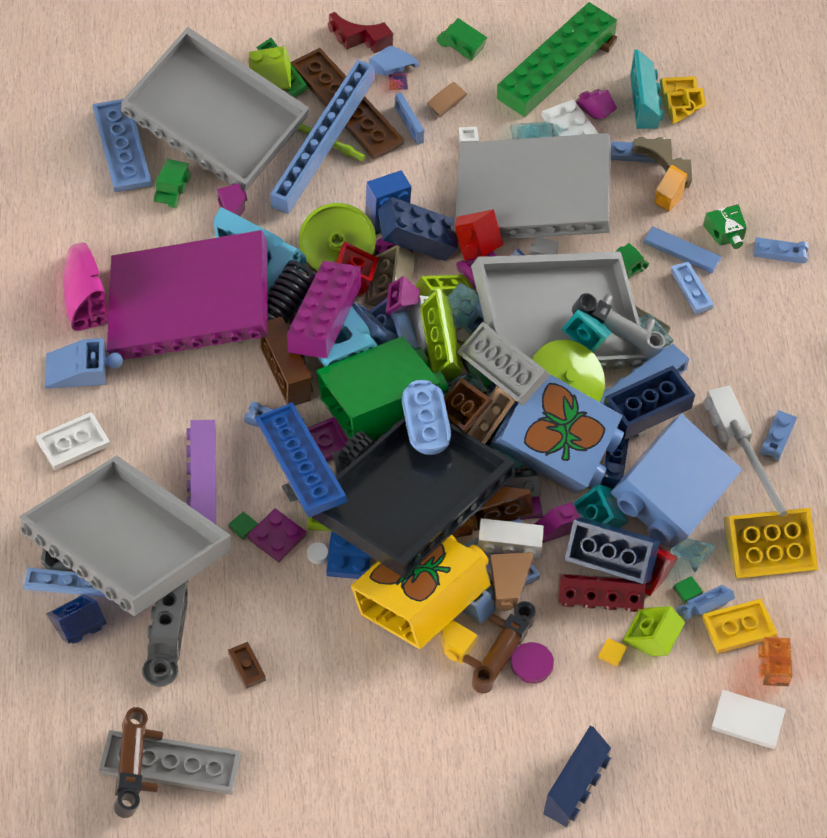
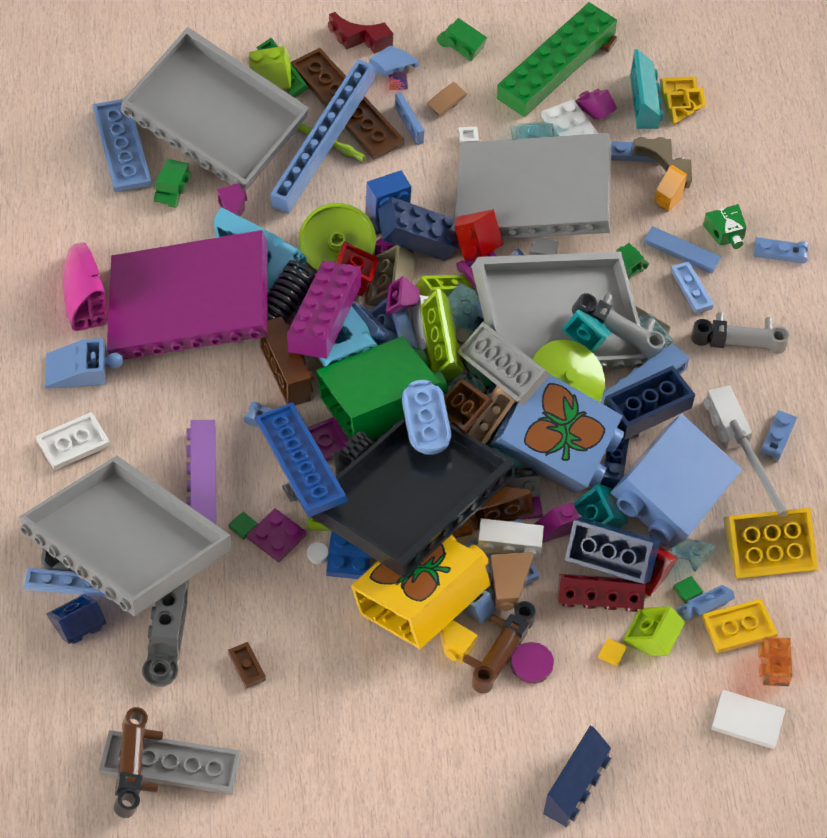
(720, 333): none -> light grey piece

